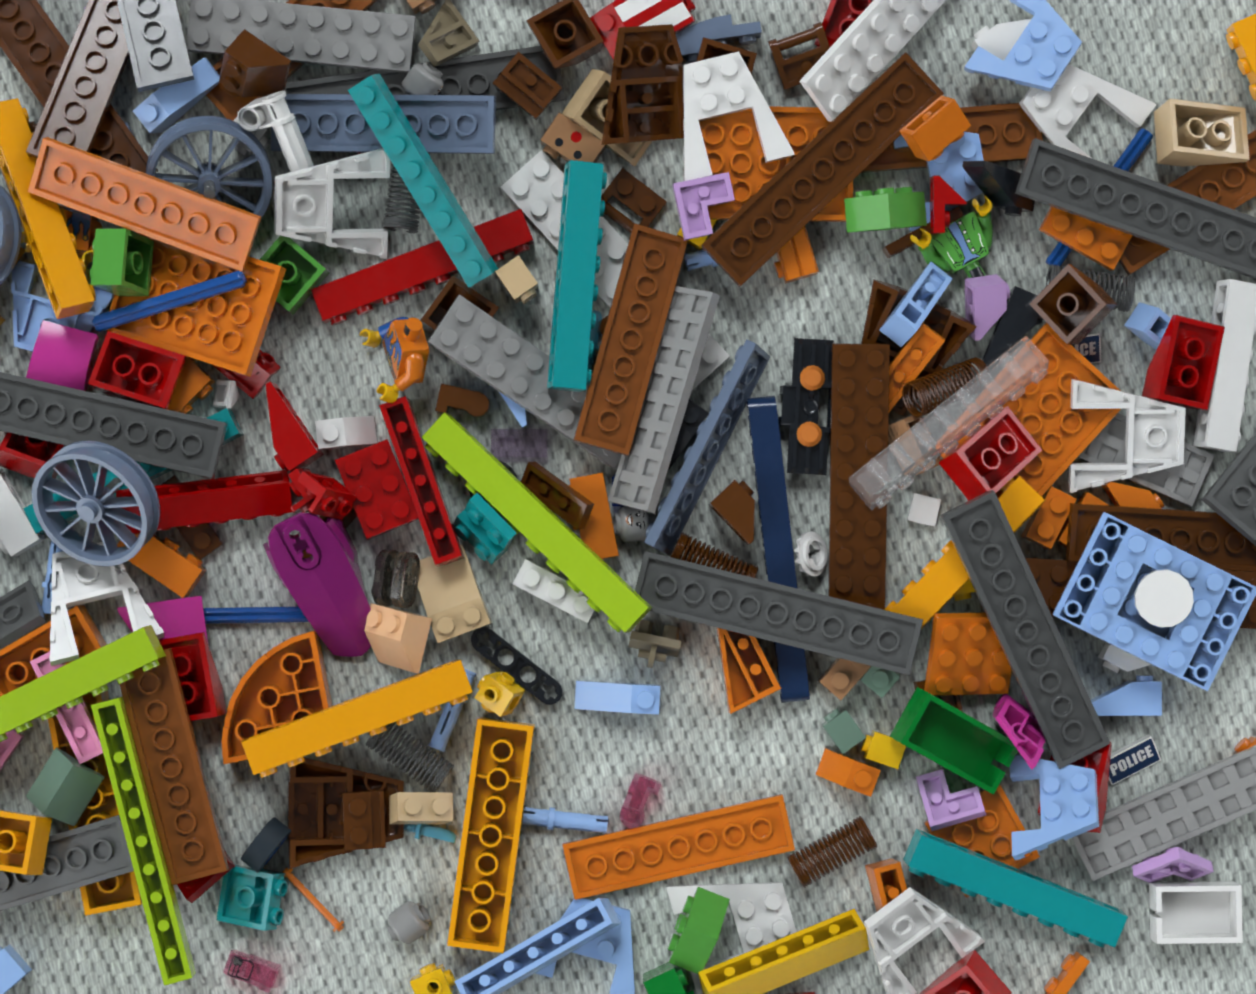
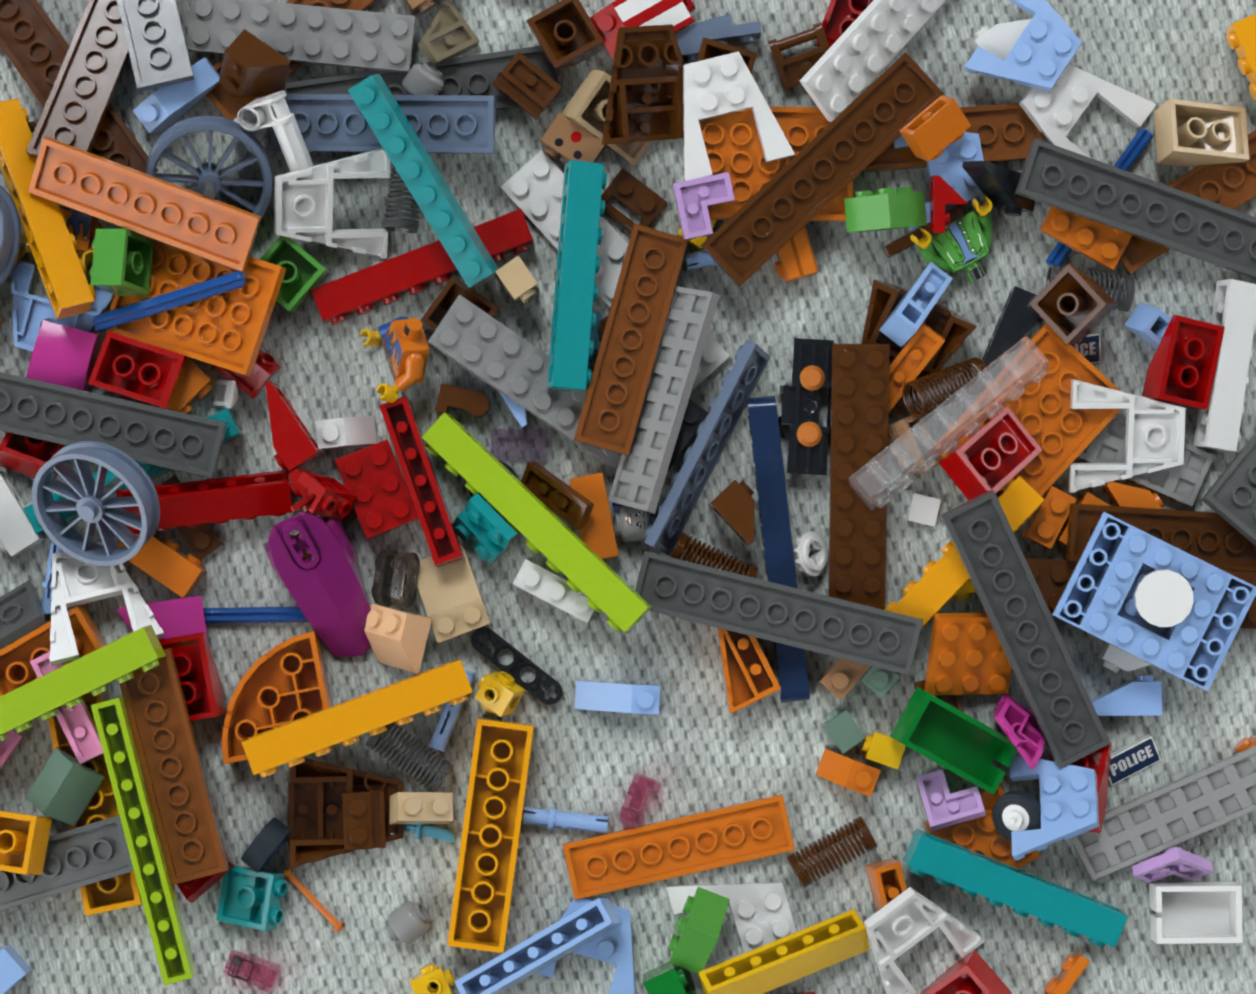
(652, 646): dark tan hips -> none
(985, 302): lavender slope -> none
(1016, 812): none -> black wheel

